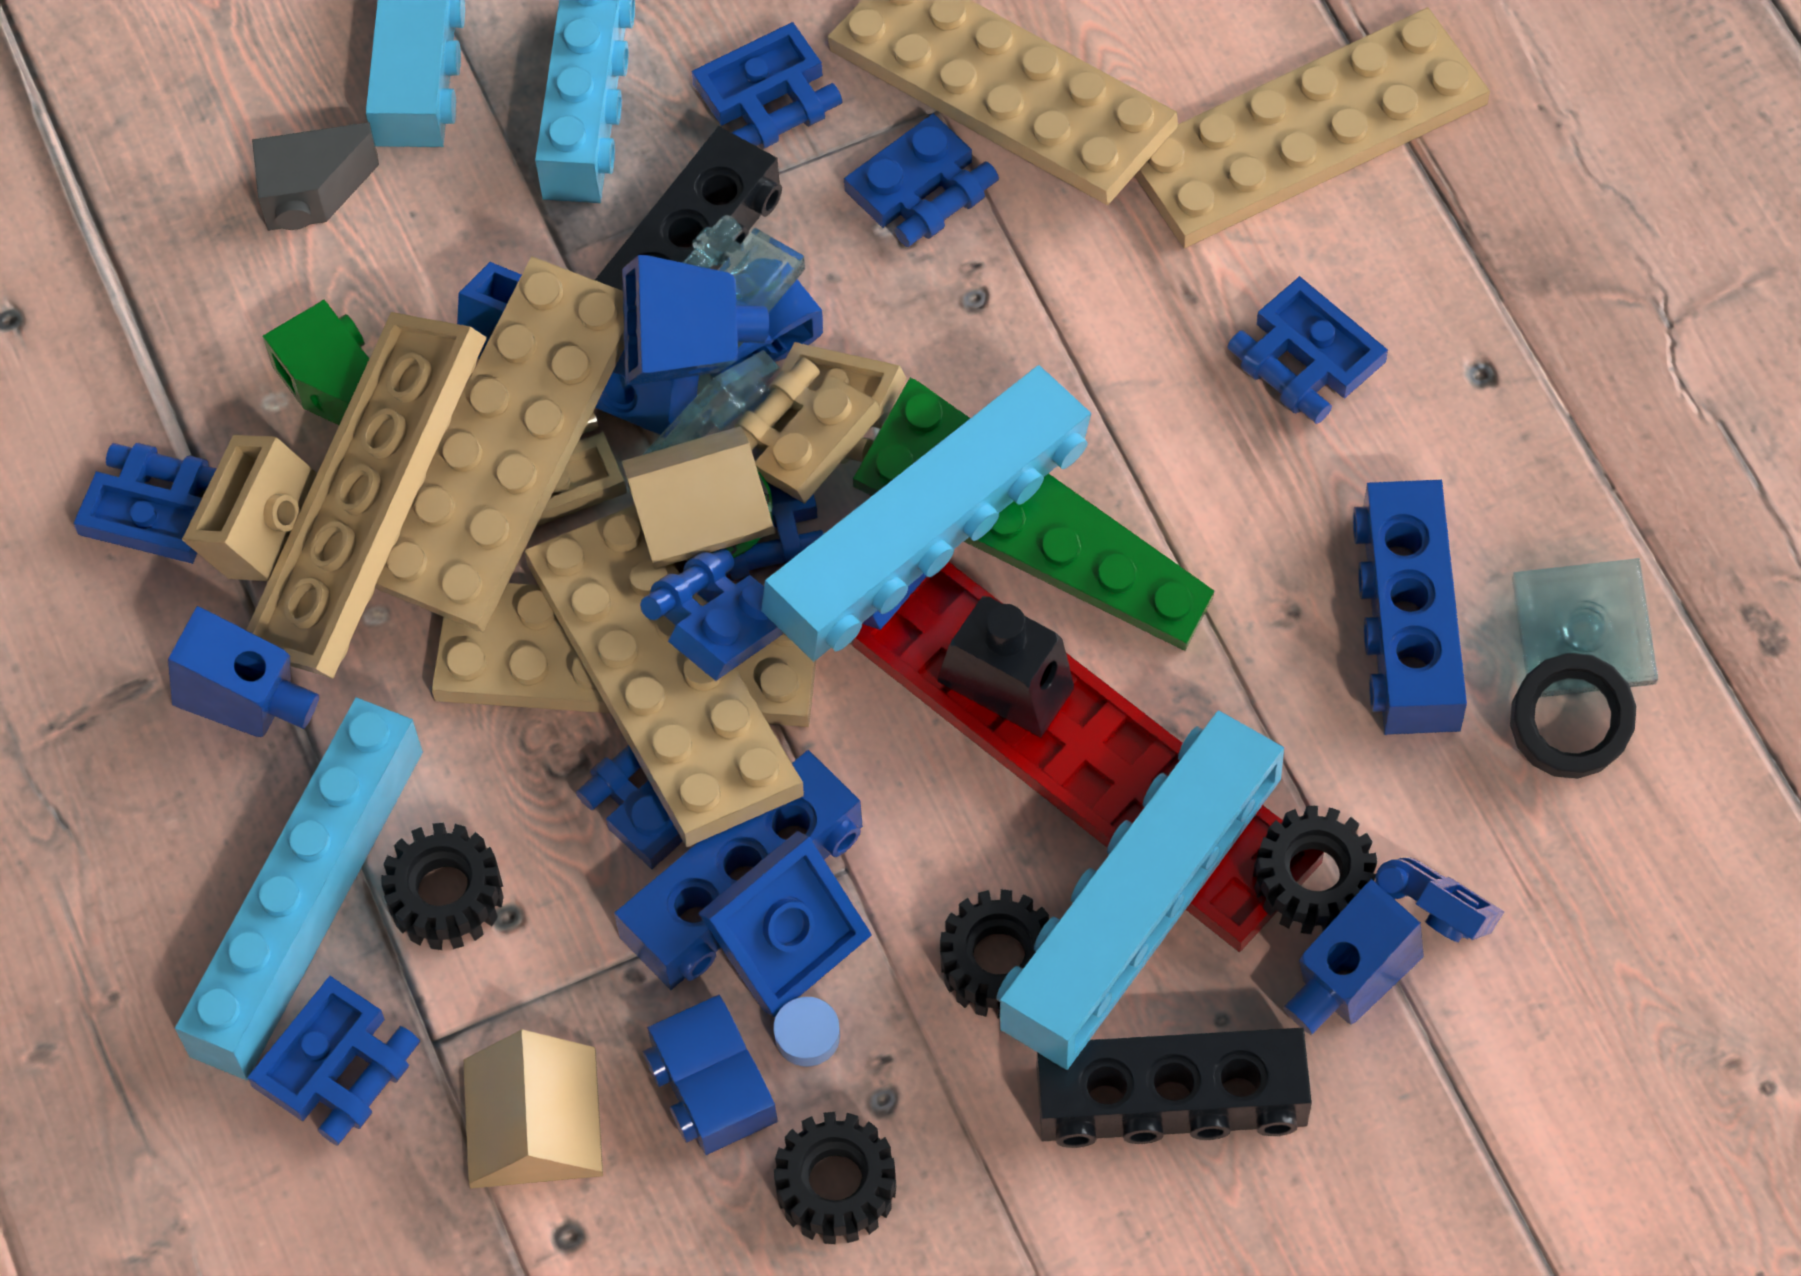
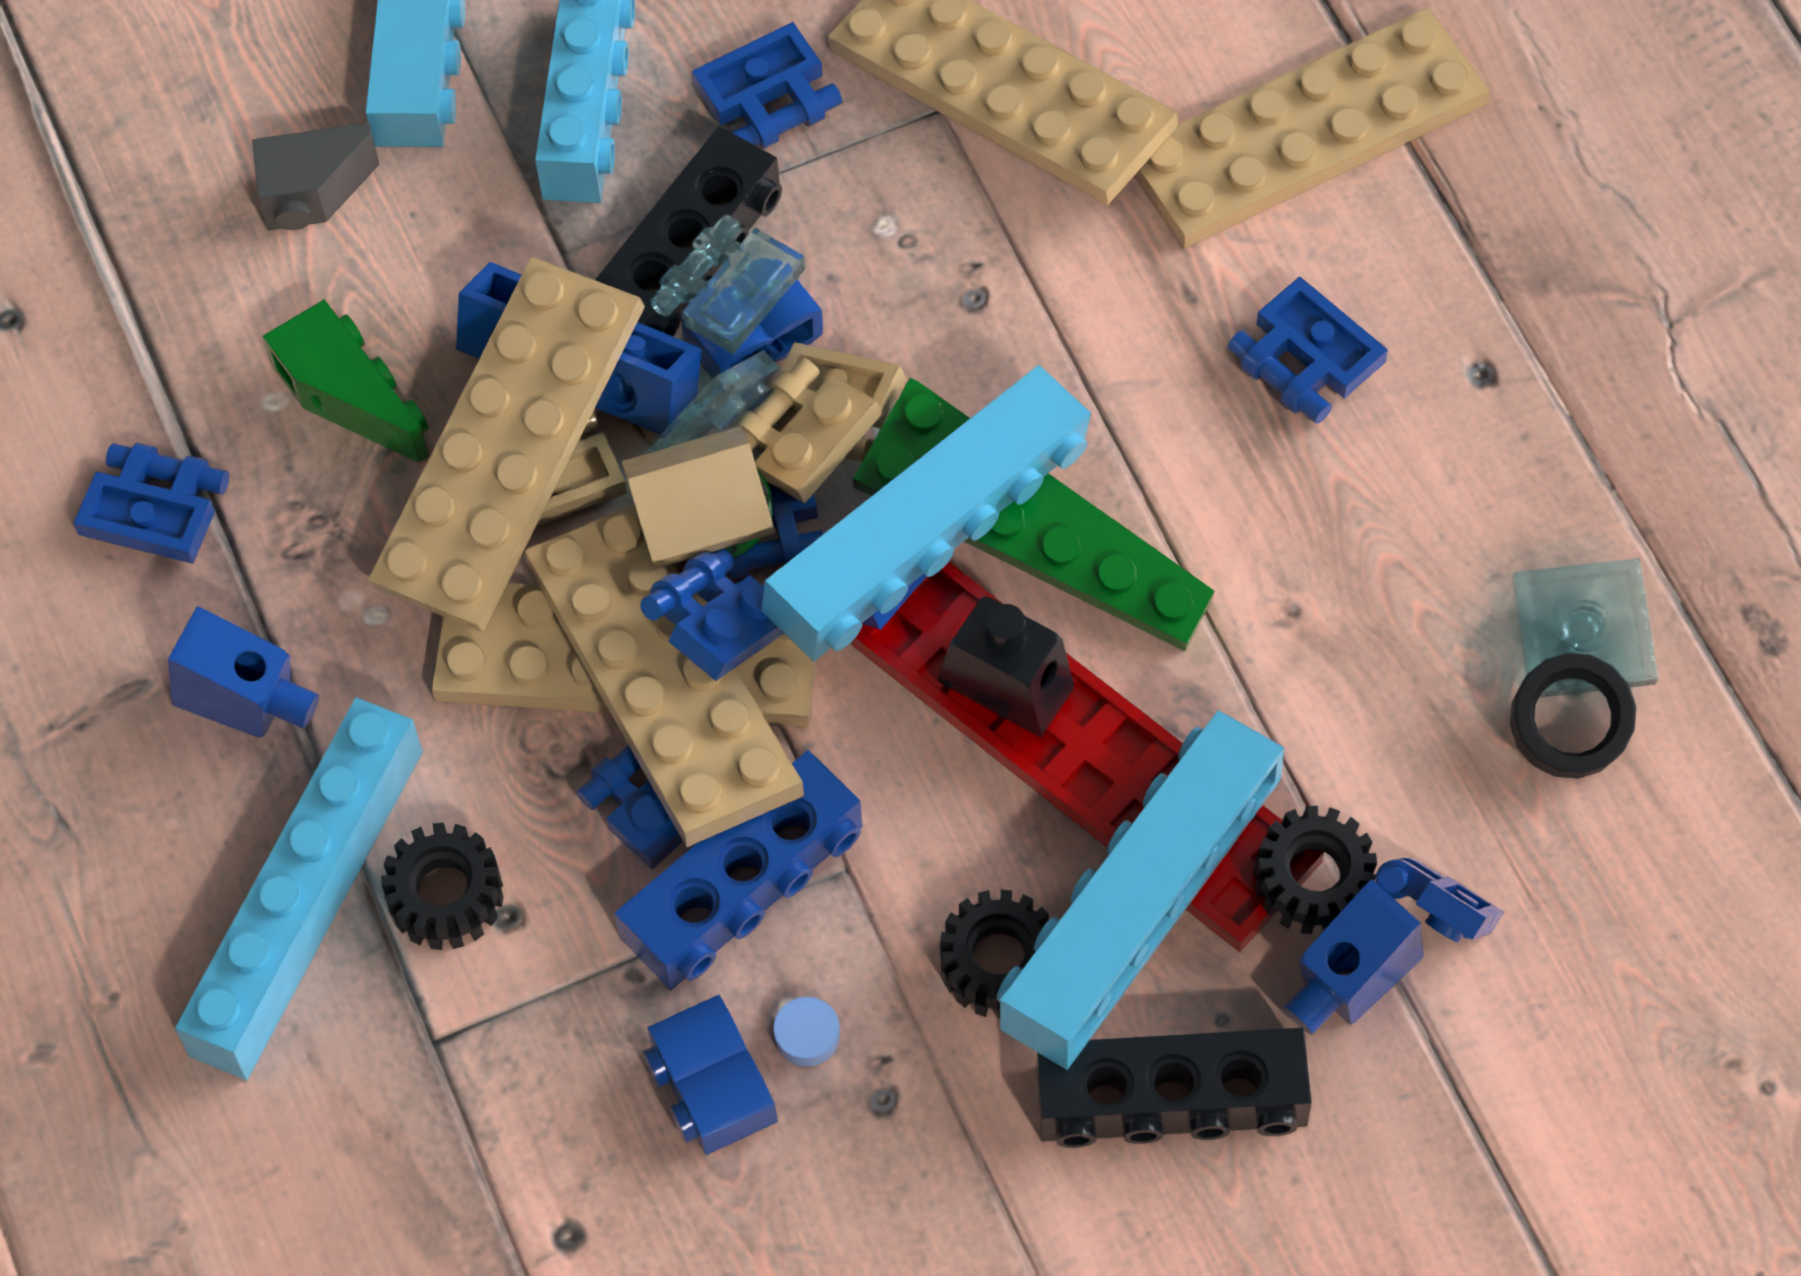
(250, 507): tan brick -> none
(320, 1047): blue plate -> none
(365, 489): tan plate -> none
(532, 1111): tan slope -> none
(683, 320): blue torso -> none
(785, 923): blue plate -> none
(829, 1139): black tyre -> none
(912, 169): blue plate -> none
(1413, 518): blue brick -> none

